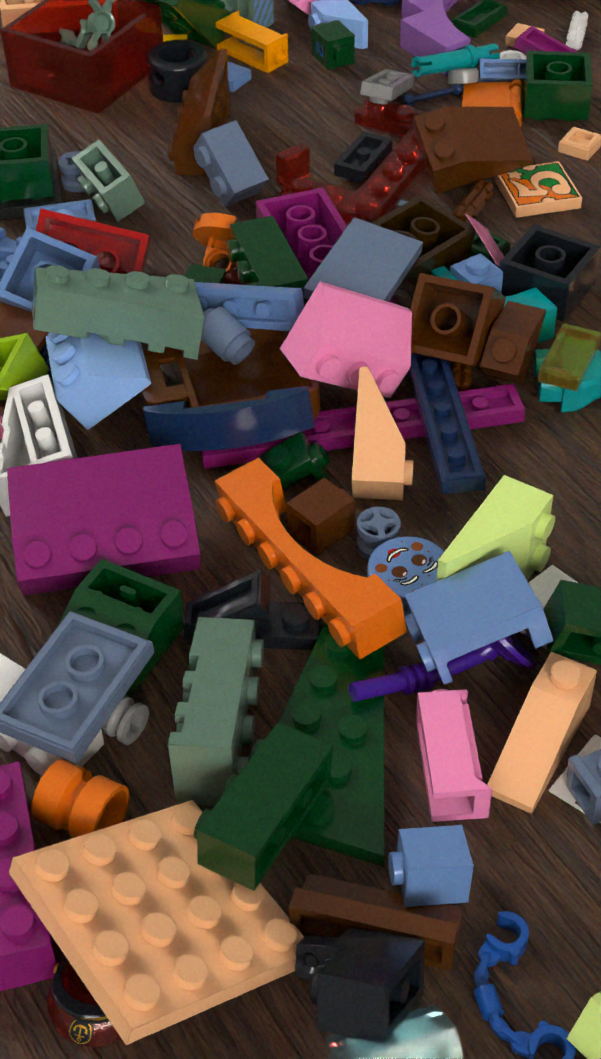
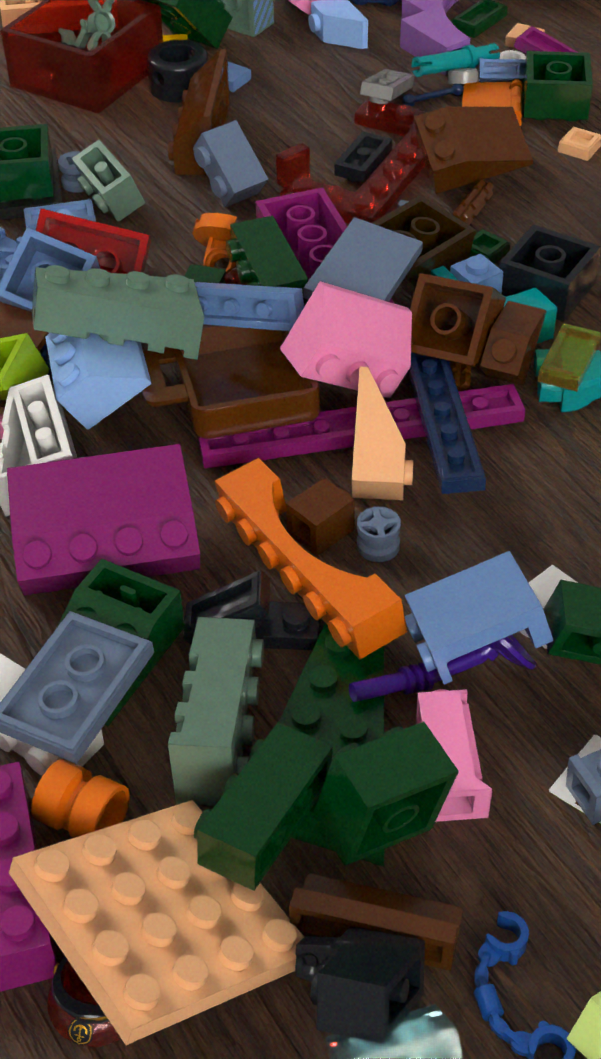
(127, 721): light grey bush -> none
(226, 335): sand blue brick -> none
(230, 424): dark blue slope -> none
(253, 43): light orange window -> none
(297, 459): dark green bracket -> none
(332, 44): dark green brick -> none
(384, 791): none -> dark green brick
(405, 565): medium blue head -> none
(432, 866): medium blue brick -> none
(487, 240): bright pink sticker -> none
(509, 519): yellowish green slope -> none
(538, 190): light nougat tile -> none
(542, 731): light nougat slope -> none
(577, 30): white axle -> none

